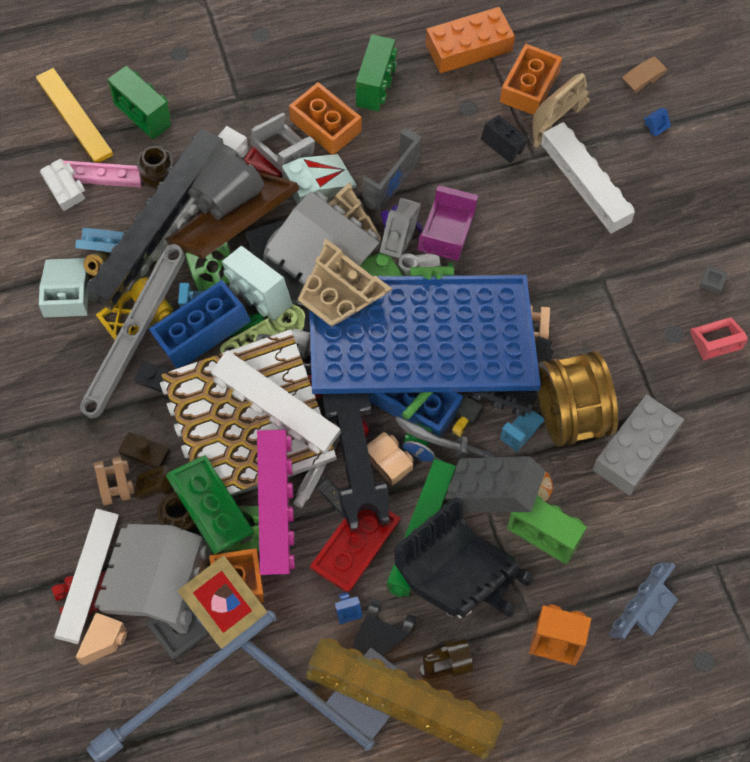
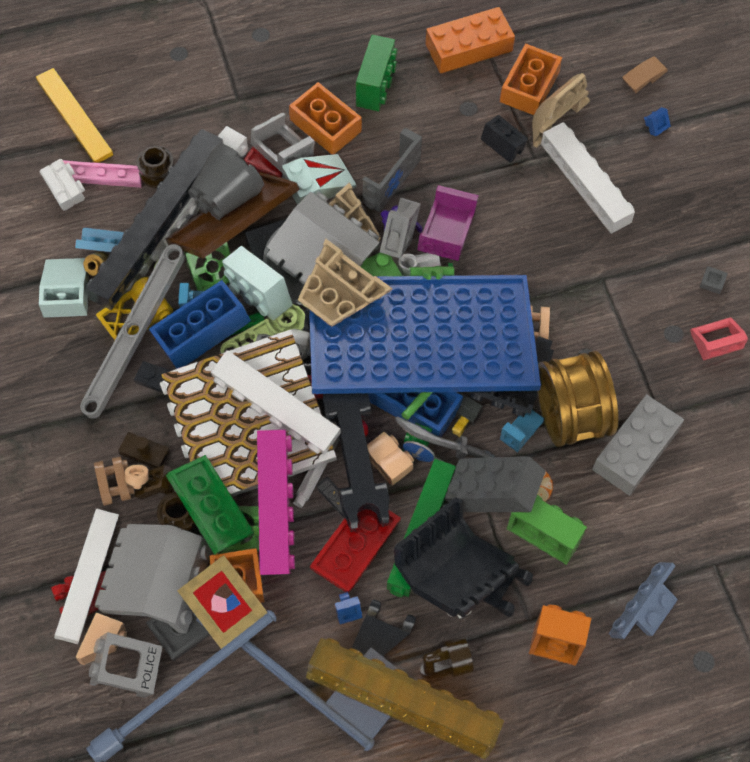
(136, 476): none -> light nougat tile
(139, 102): green brick -> none
(147, 667): none -> light grey window

